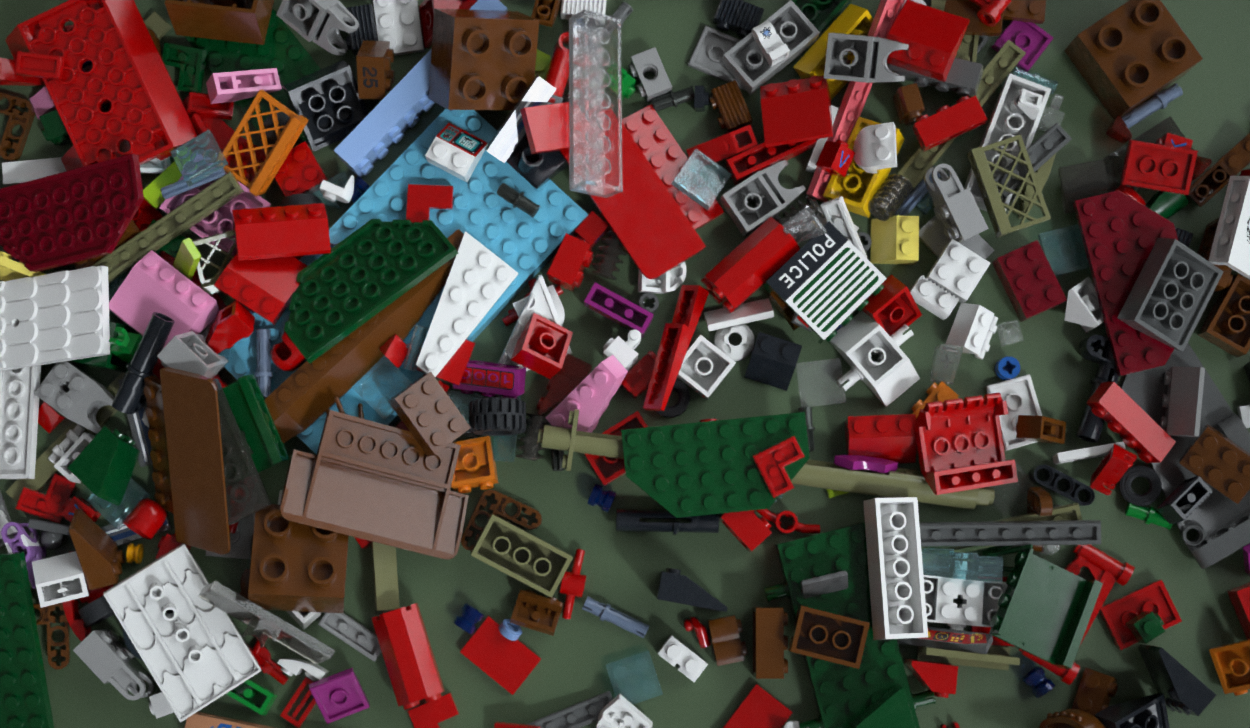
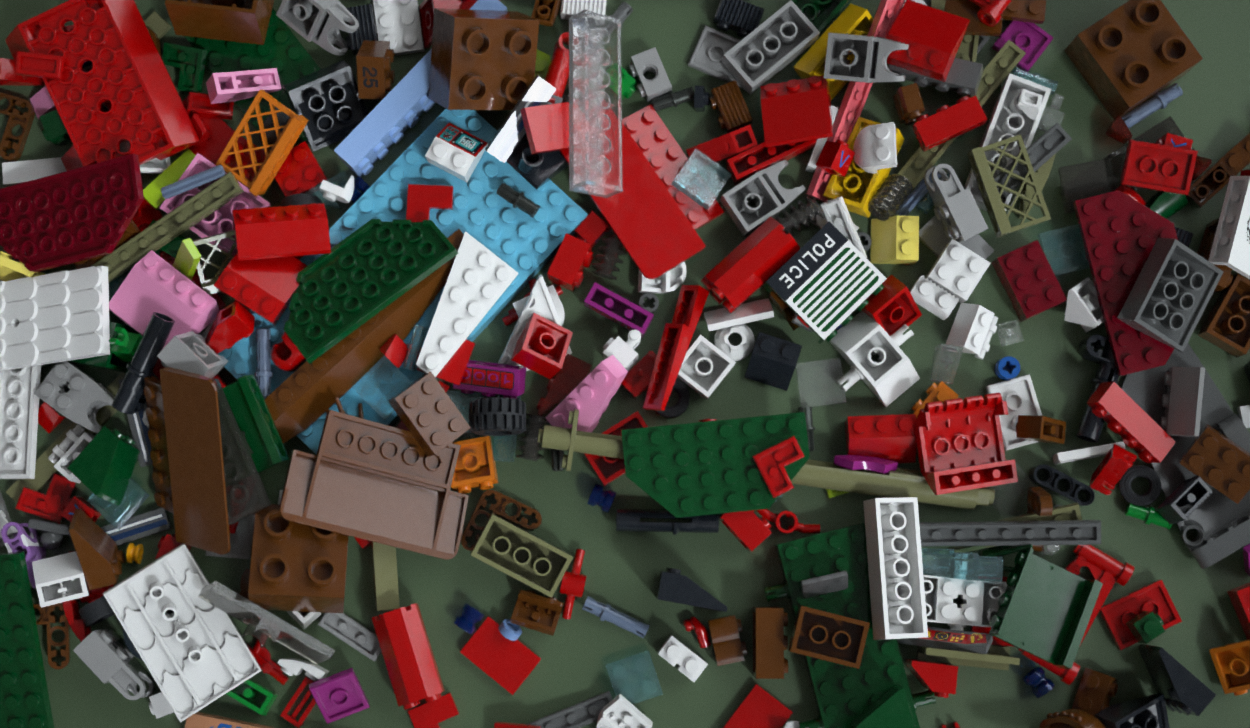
(146, 518): red helmet -> none
(199, 157): clear light blue plate -> none
(770, 43): white leg -> none
(804, 225): clear slope -> none

